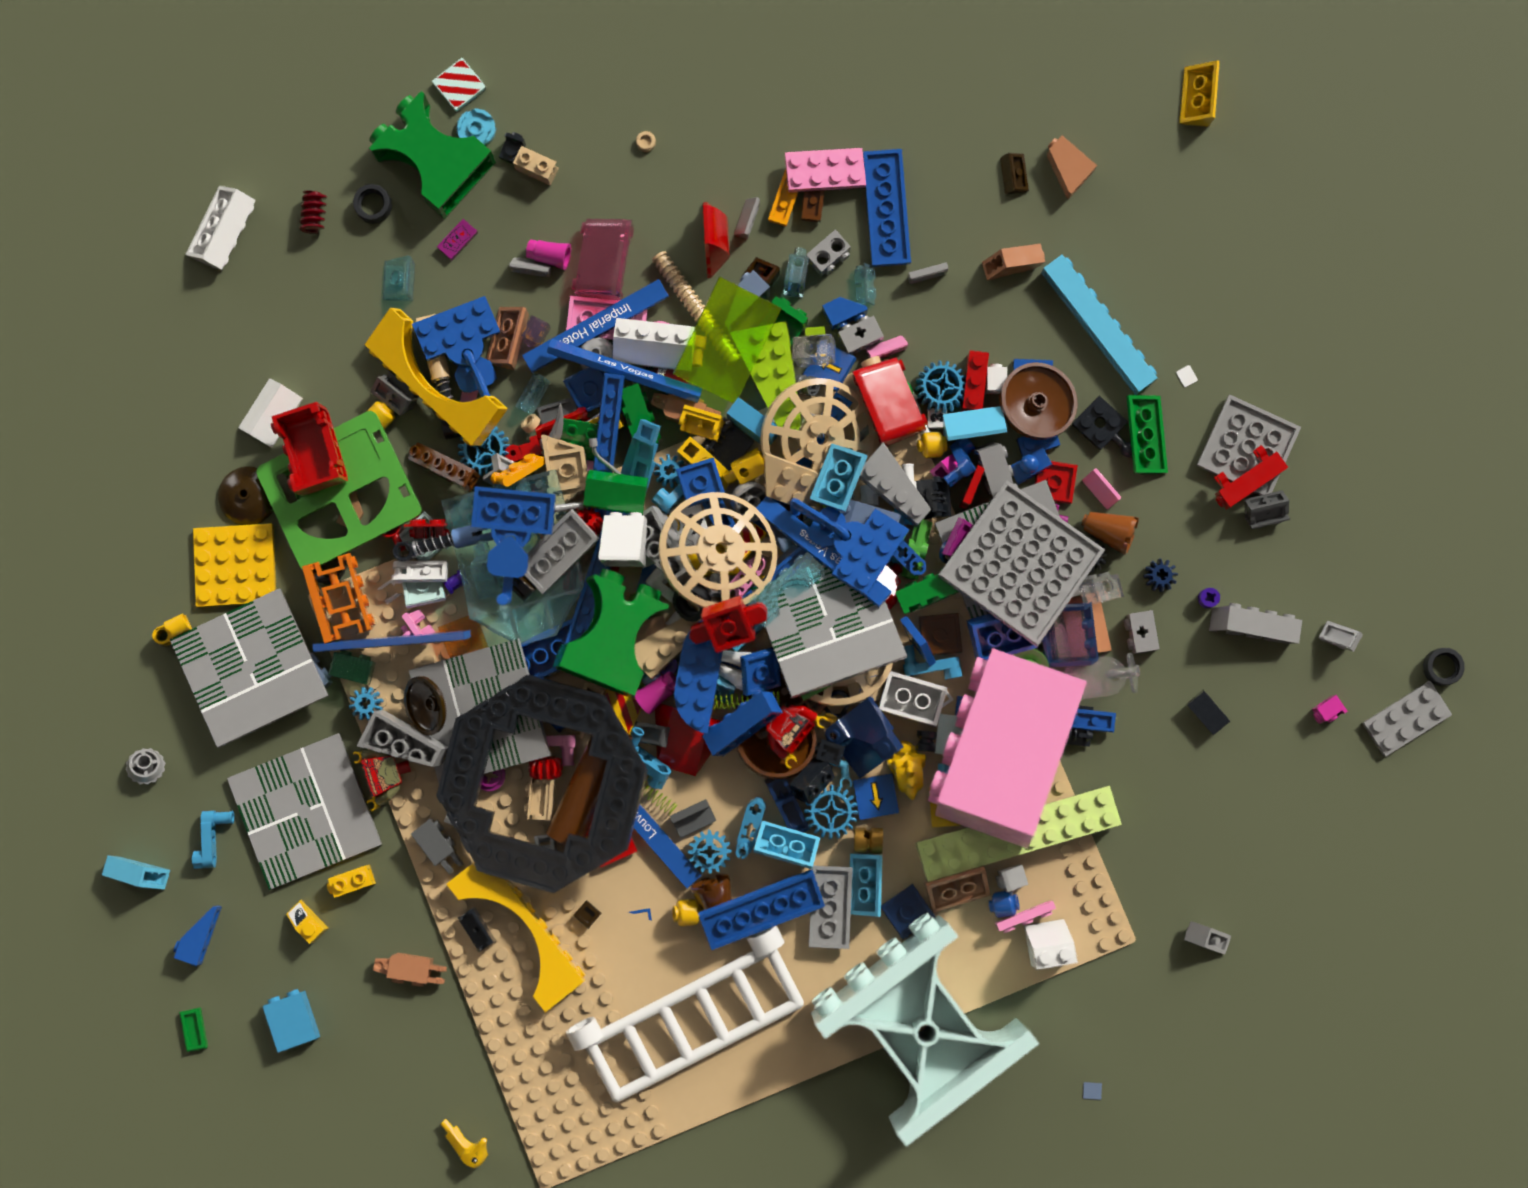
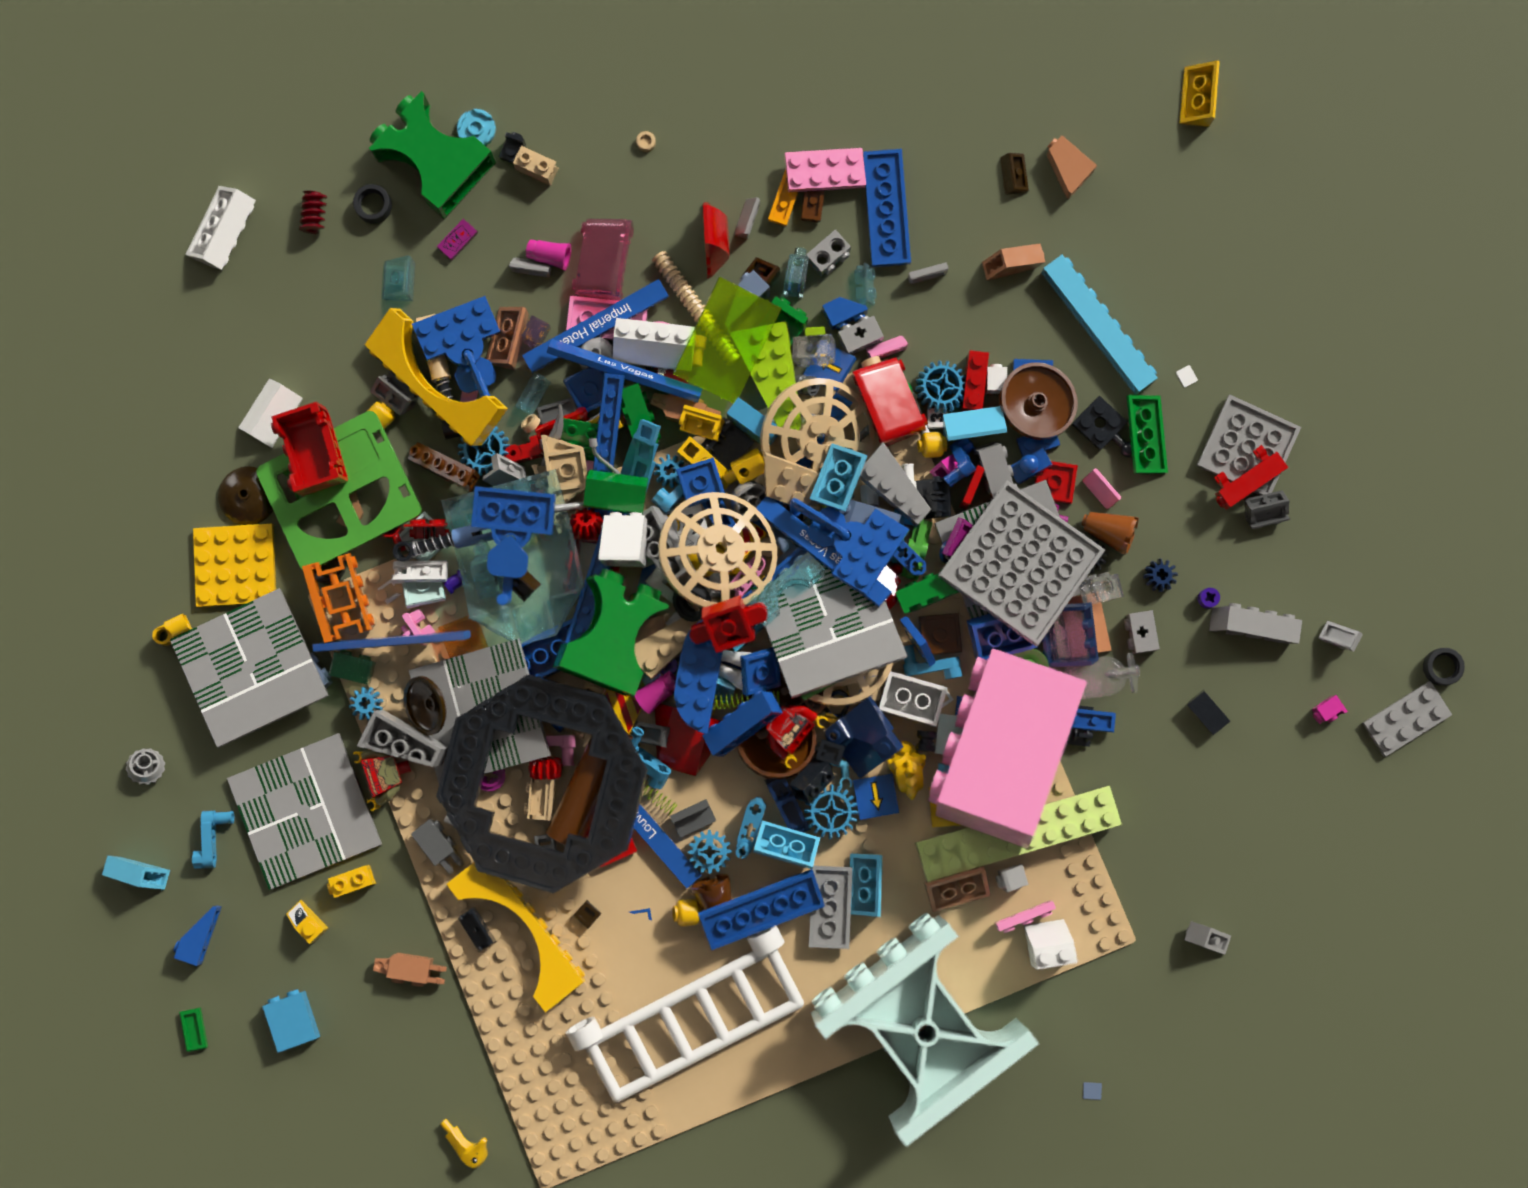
(459, 84): tile -> none
(518, 470): light orange plate -> none
(559, 551): light grey plate -> none
(868, 840): pearl gold wheel -> none
(905, 909): dark blue tile -> none
(1004, 904): blue head -> none

